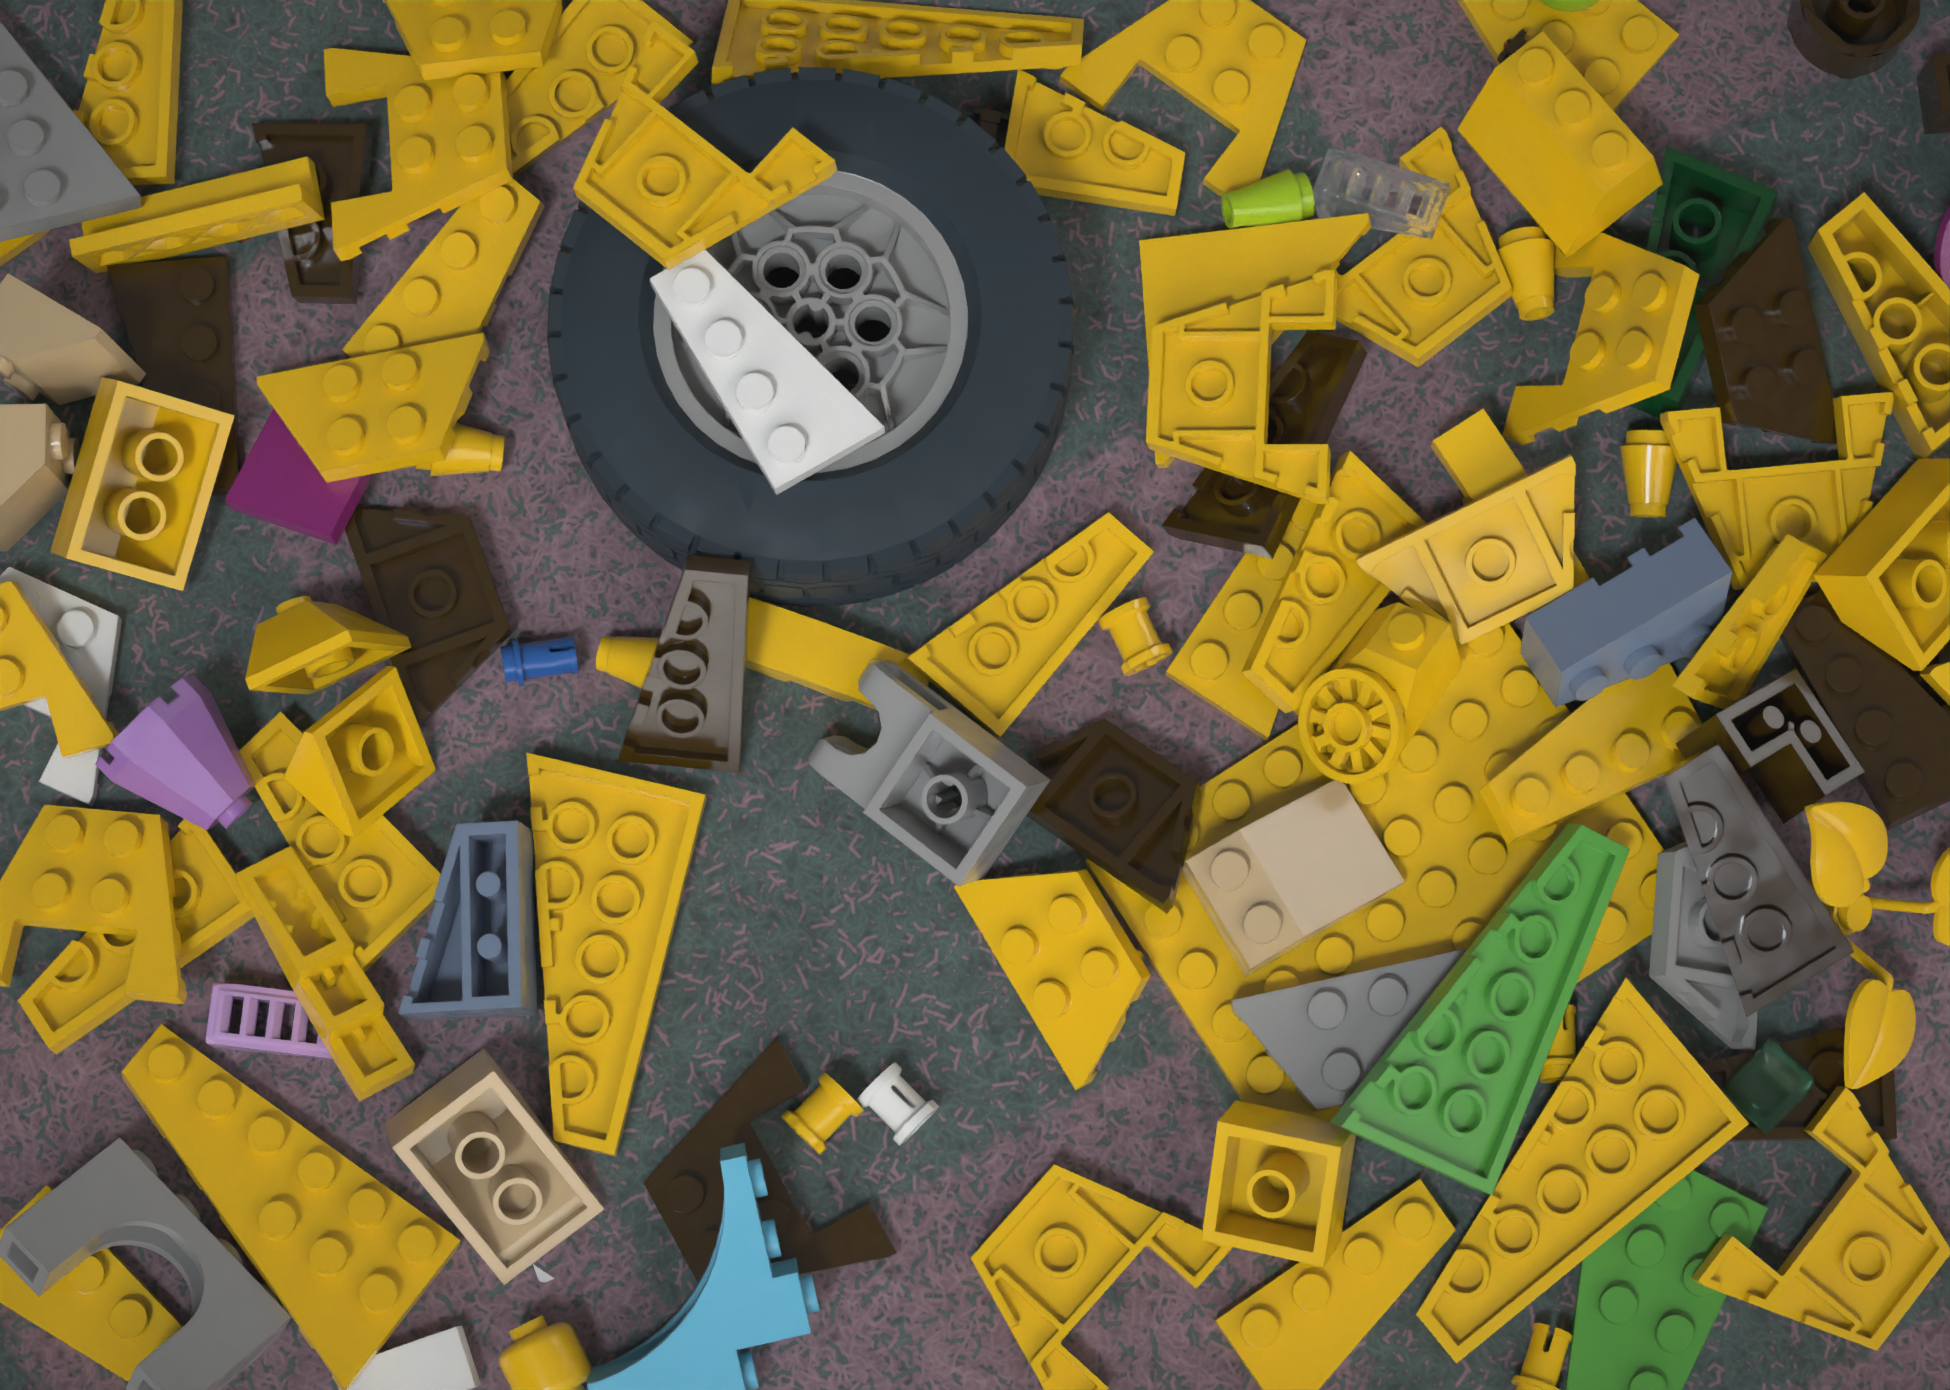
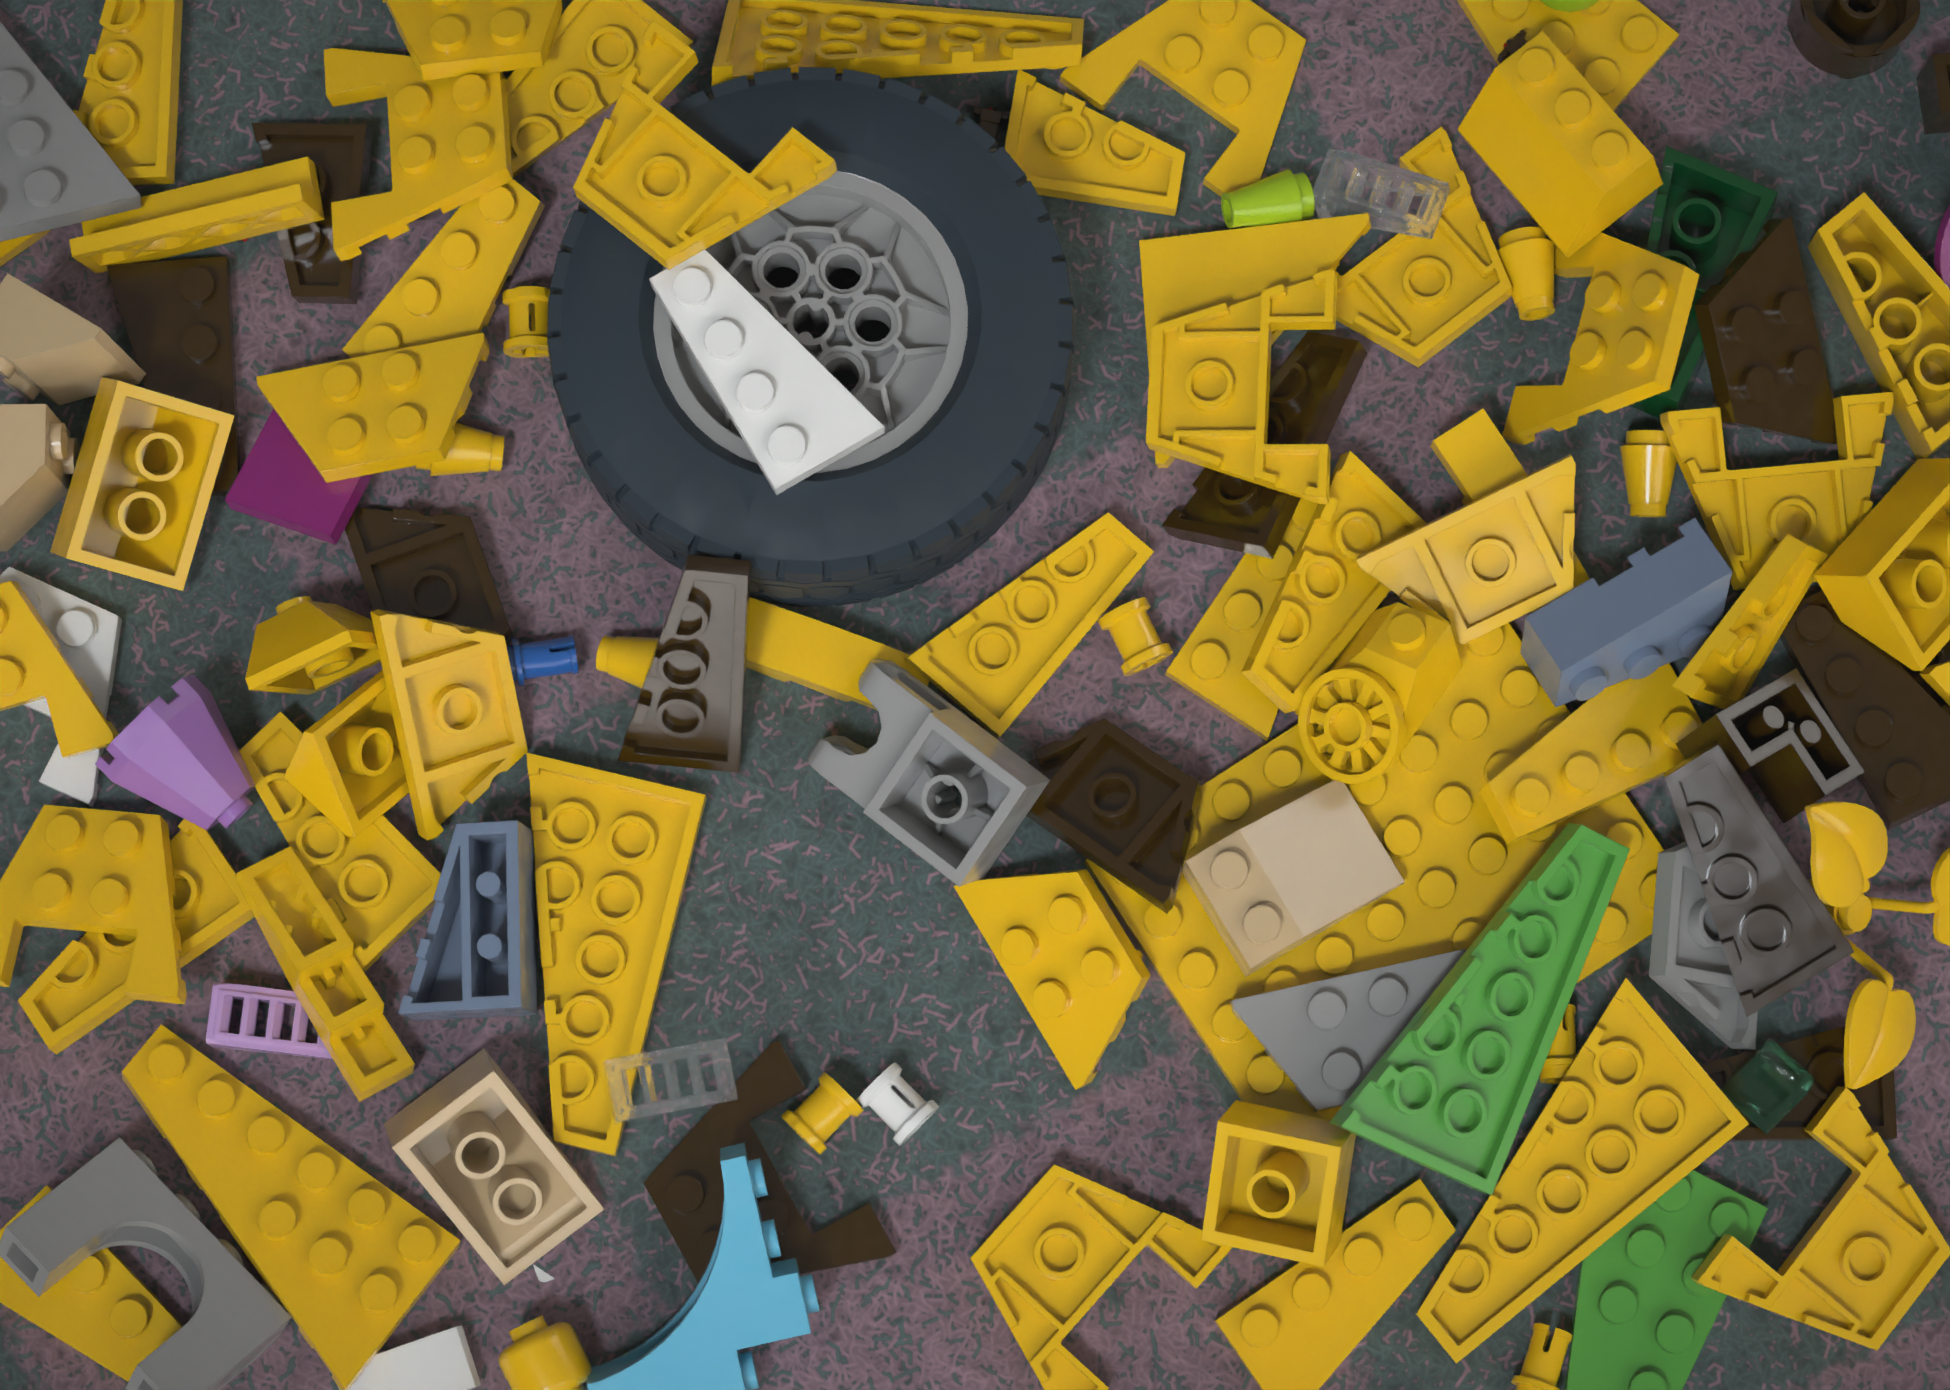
(449, 710): none -> yellow wing
(521, 303): none -> yellow bush
(619, 1089): none -> clear slope

